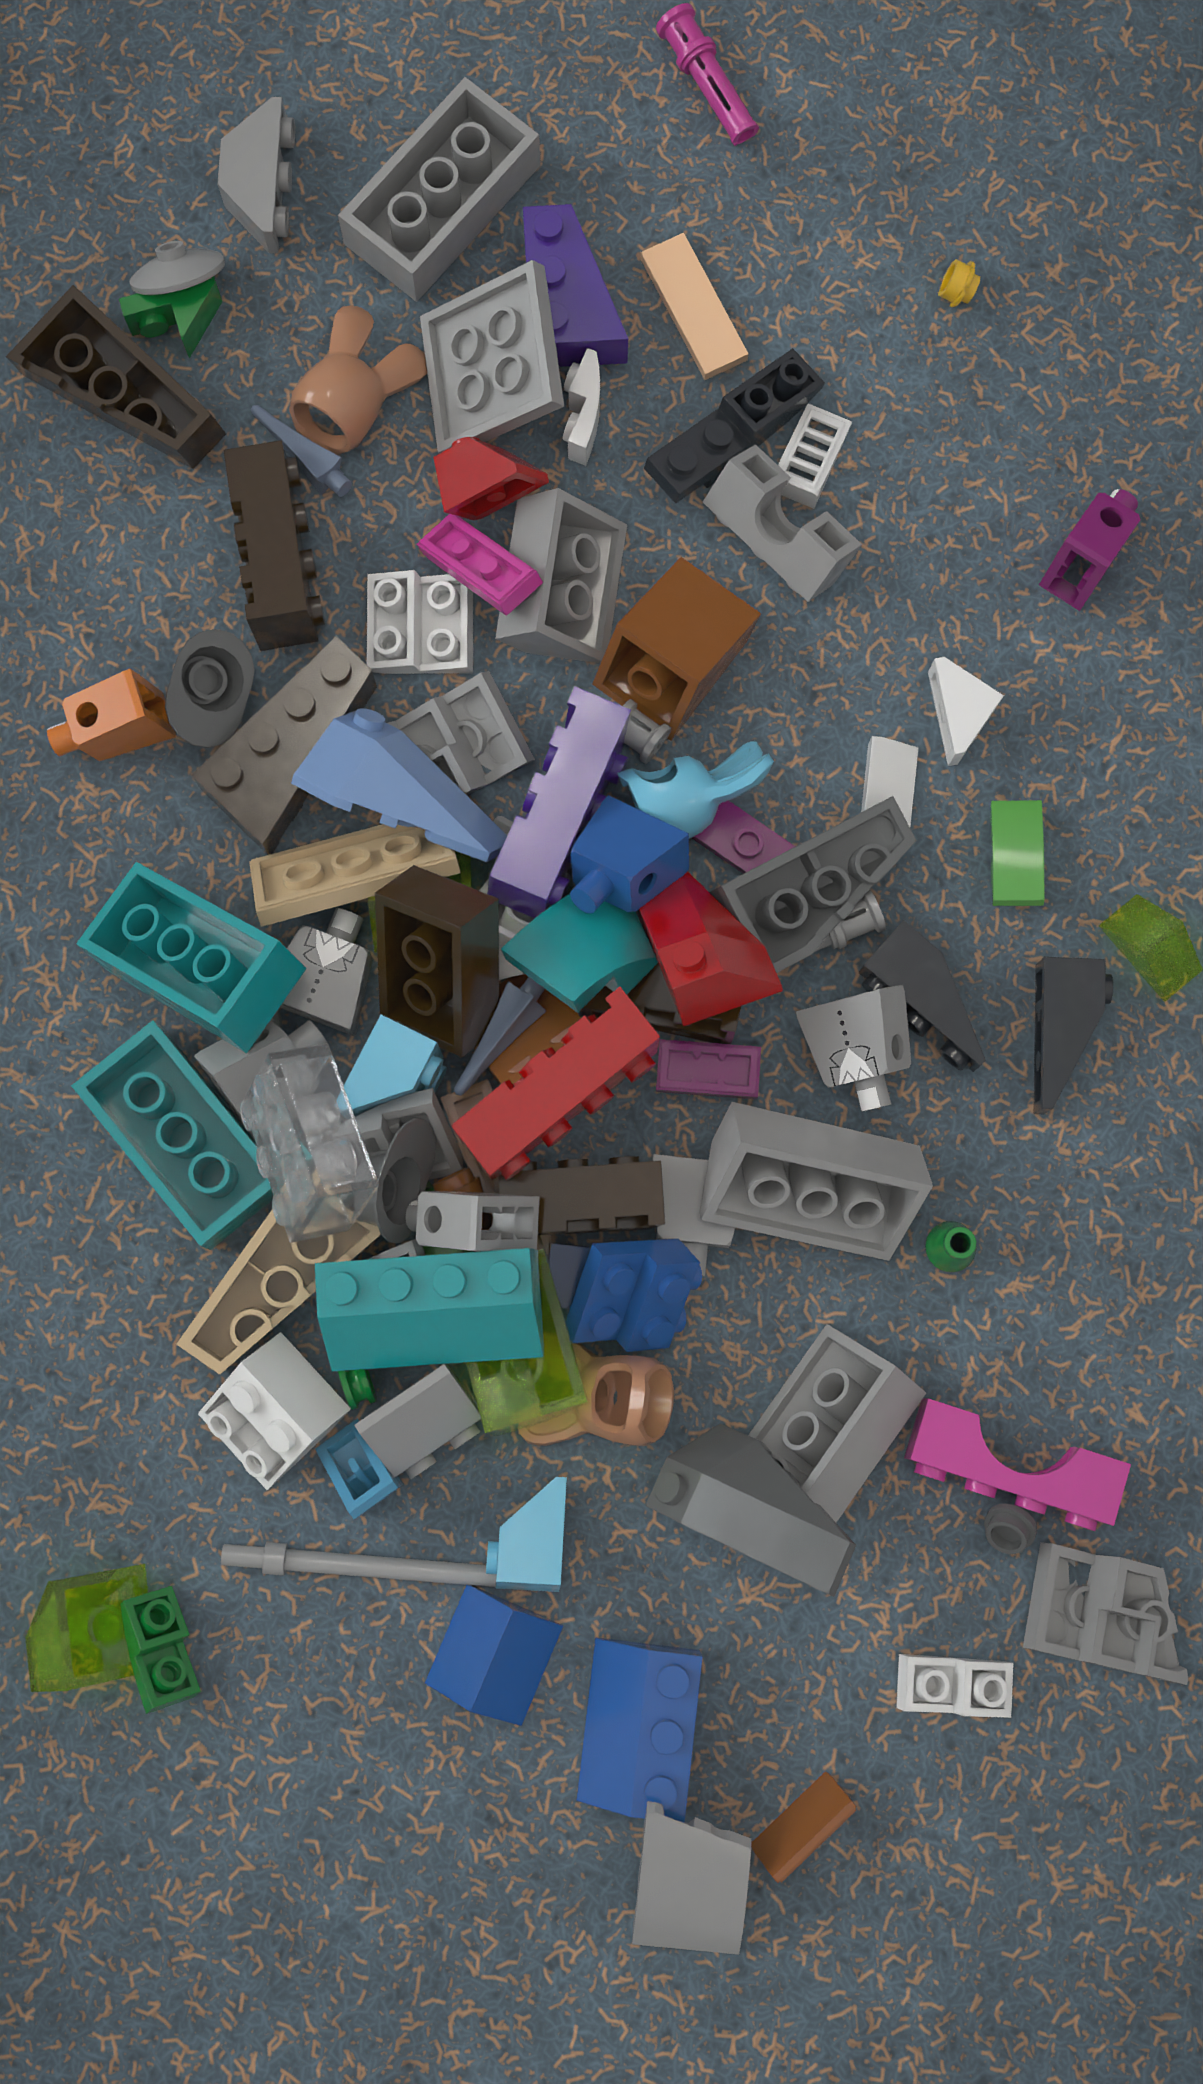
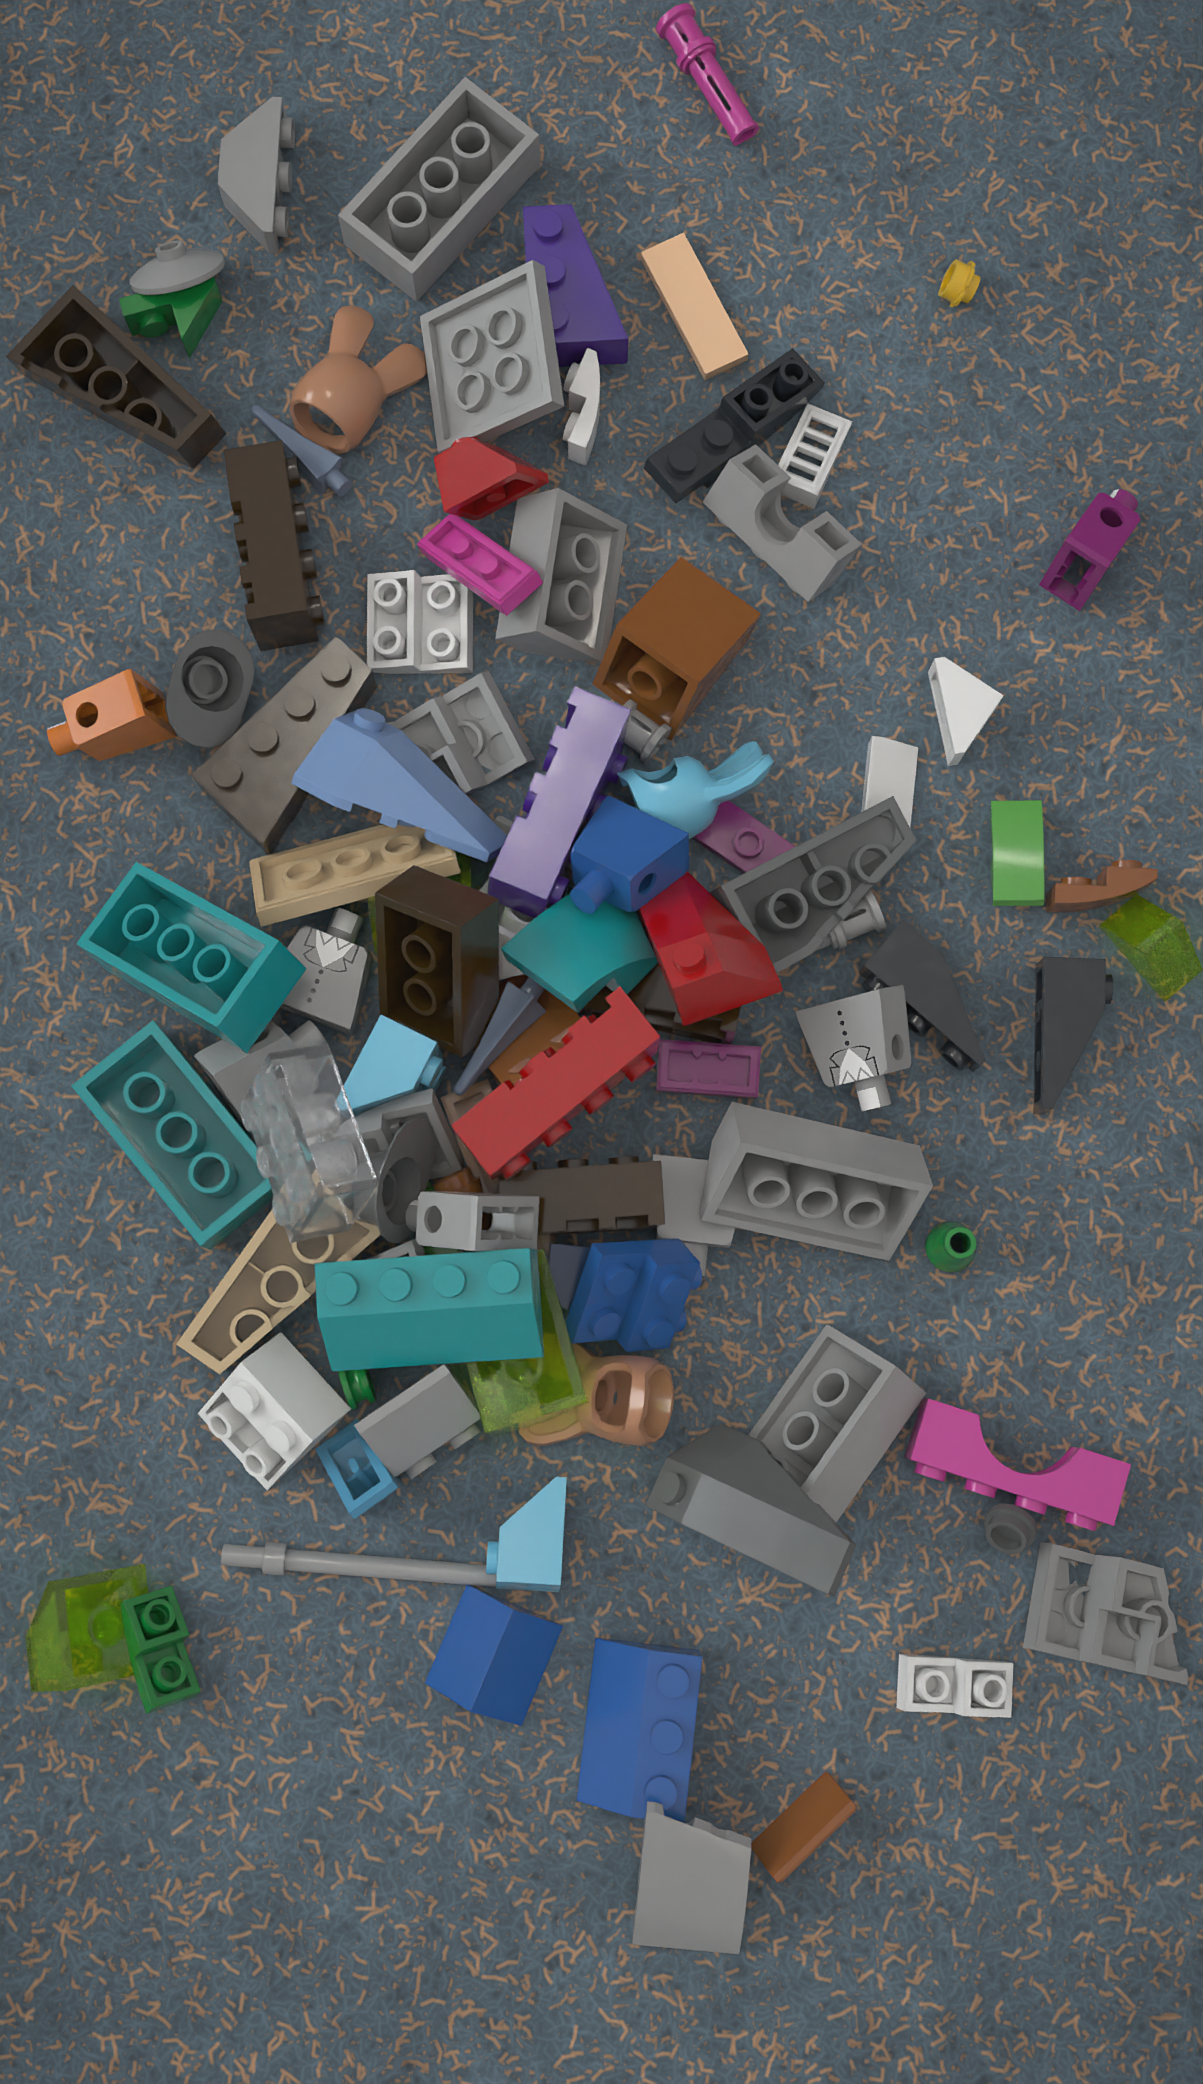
(1113, 885): none -> dark orange slope

